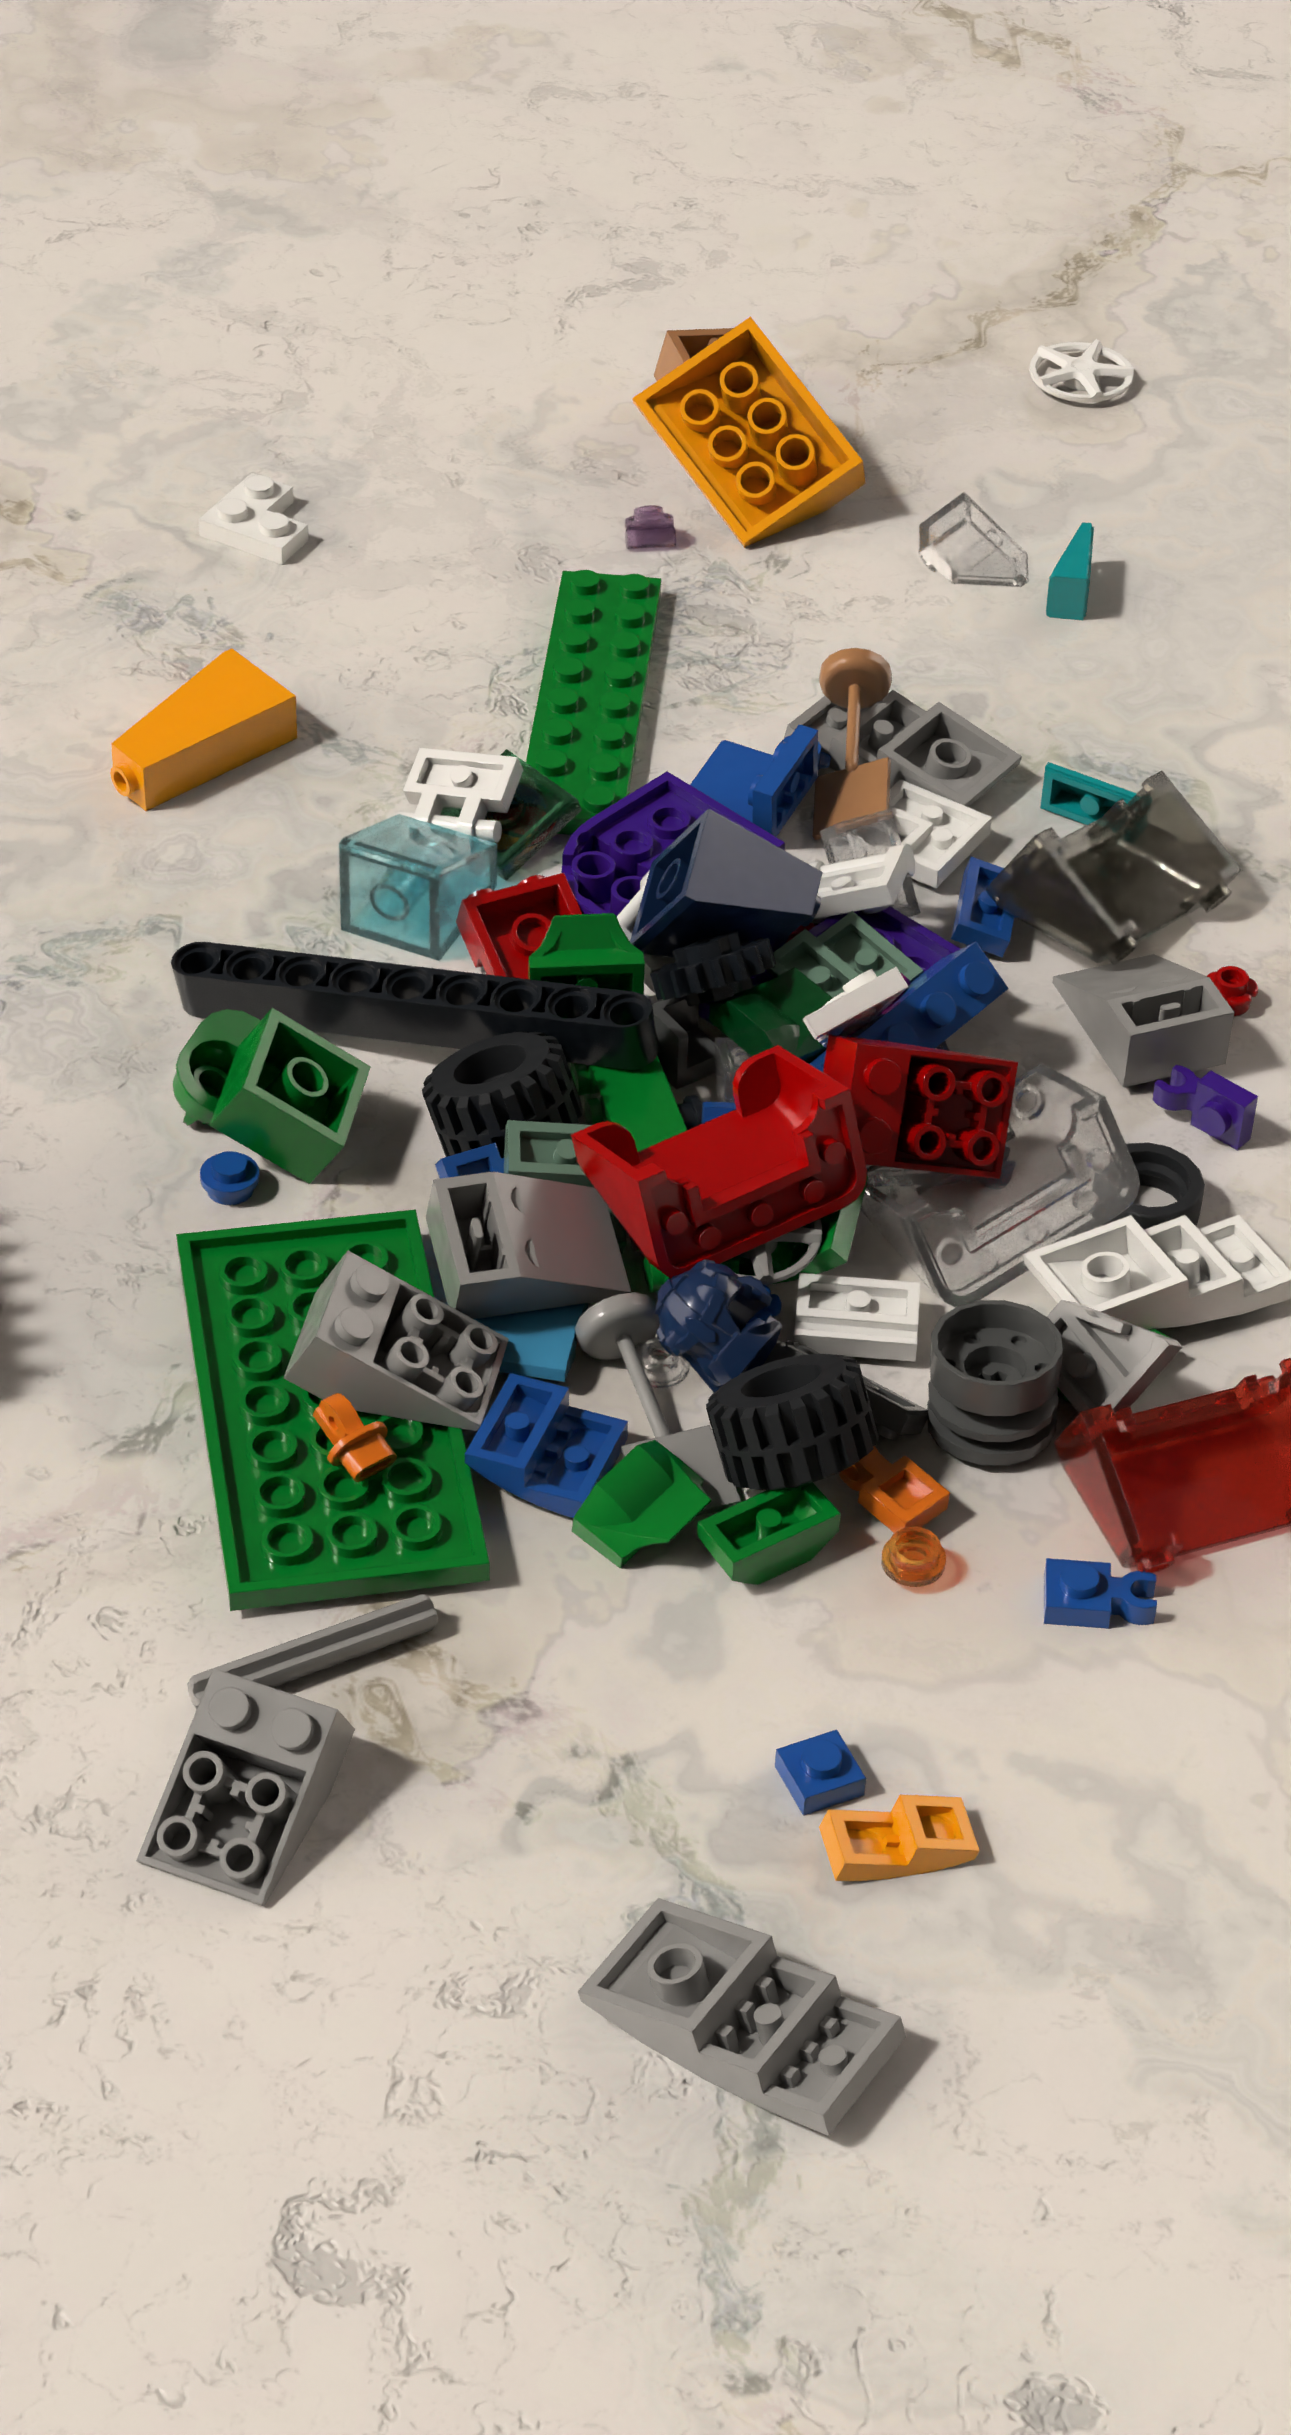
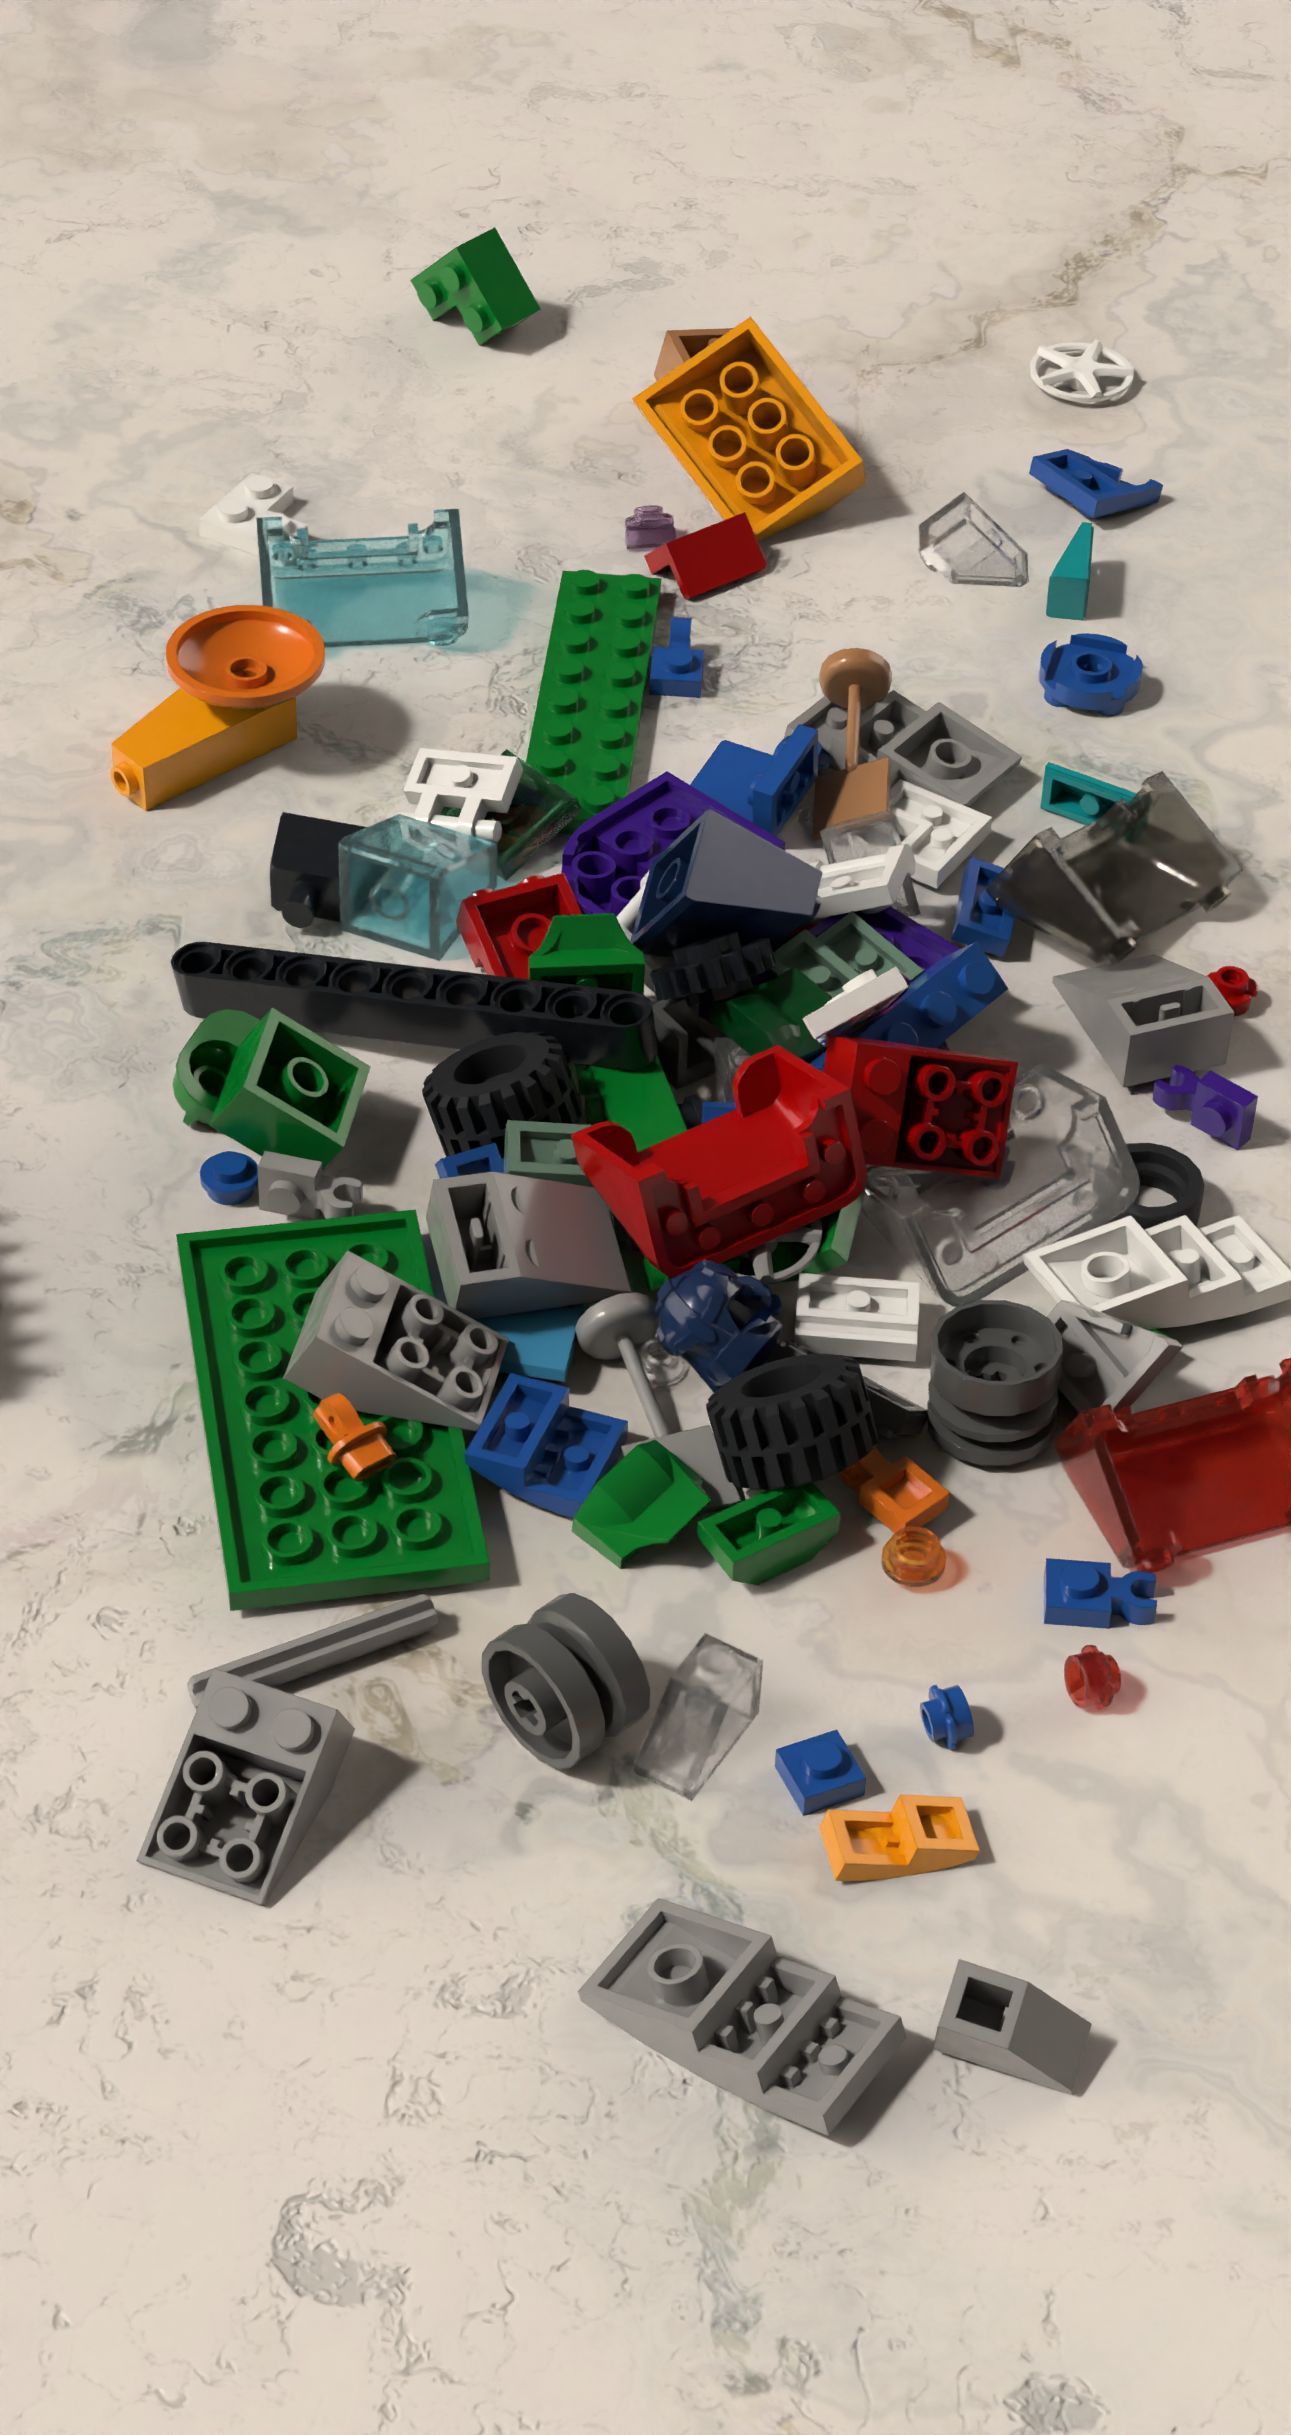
(245, 656): none -> orange dish
(300, 1190): none -> light grey plate
(307, 868): none -> black torso
(369, 586): none -> clear light blue windscreen
(480, 283): none -> green brick
(565, 1680): none -> dark grey wheel
(677, 668): none -> blue plate
(700, 1716): none -> clear slope
(710, 556): none -> red panel
(947, 1715): none -> blue plate
(1011, 2028): none -> light grey slope
(1091, 484): none -> blue wing
(1091, 1678): none -> clear red plate
(1105, 690): none -> blue plate

